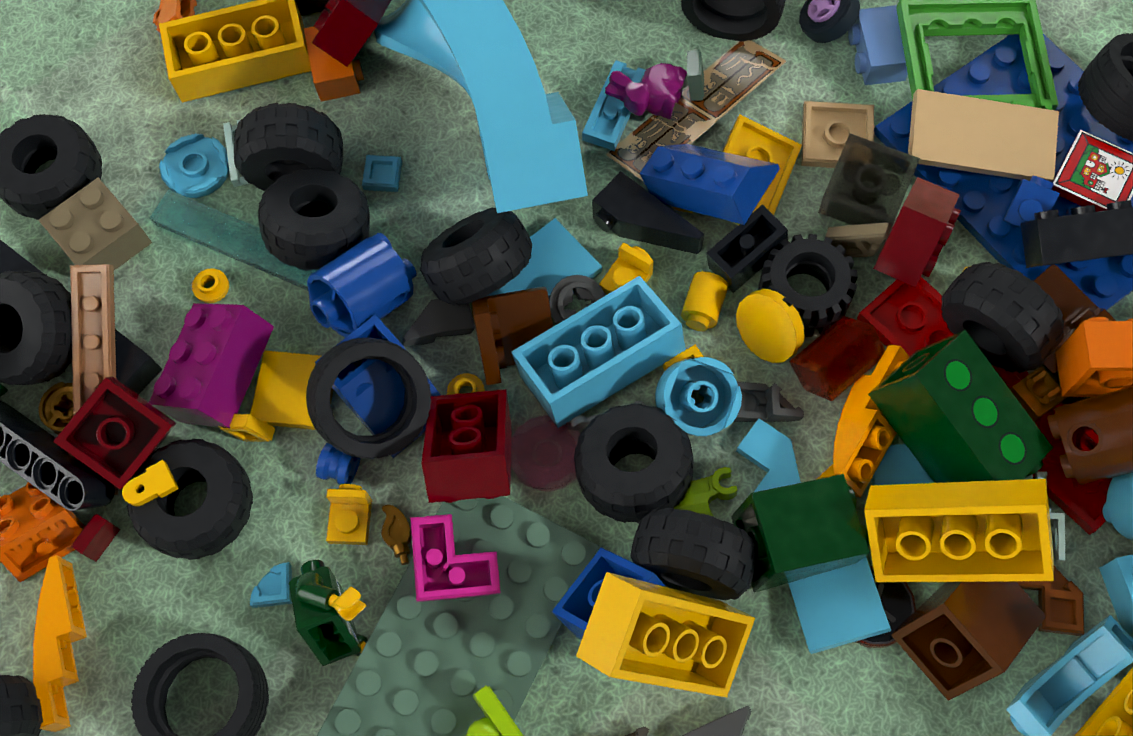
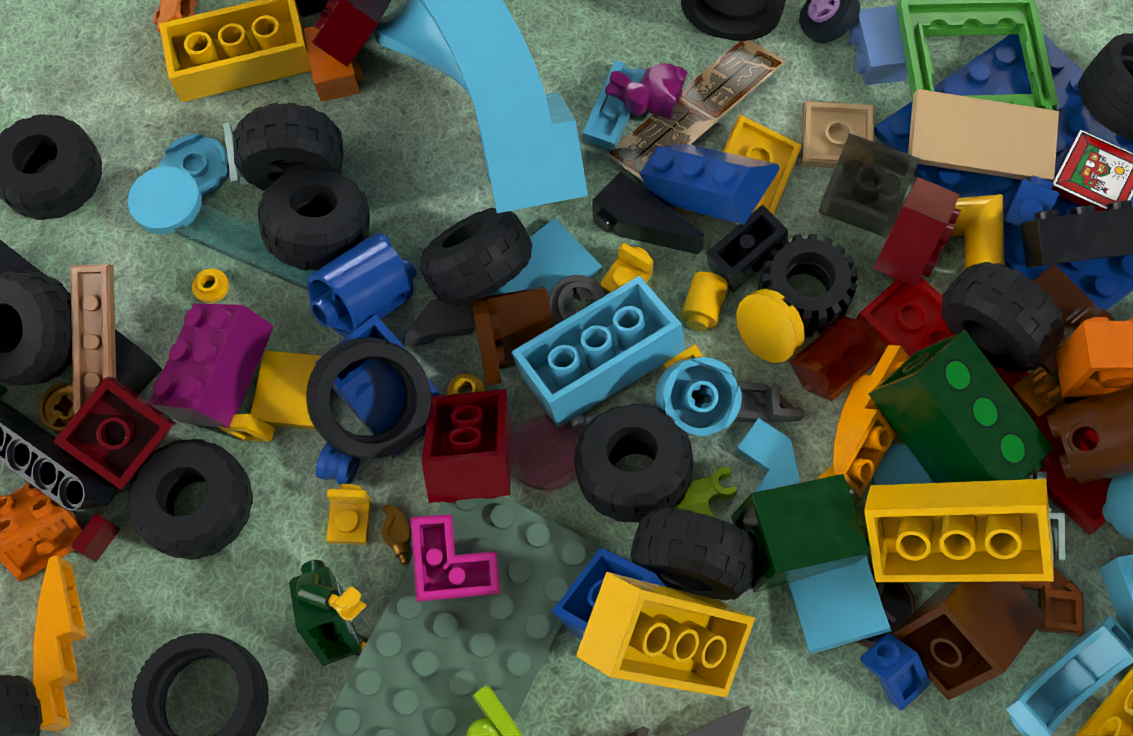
(95, 228): dark tan piece -> none
(156, 482): yellow piece -> none
(164, 200): none -> medium azure tile
(273, 587): medium azure tile -> none
(382, 173): medium azure tile -> none
(695, 75): sand green tile -> none
(859, 239): dark tan tile -> none
(897, 669): none -> blue bracket
(982, 227): none -> yellow brick

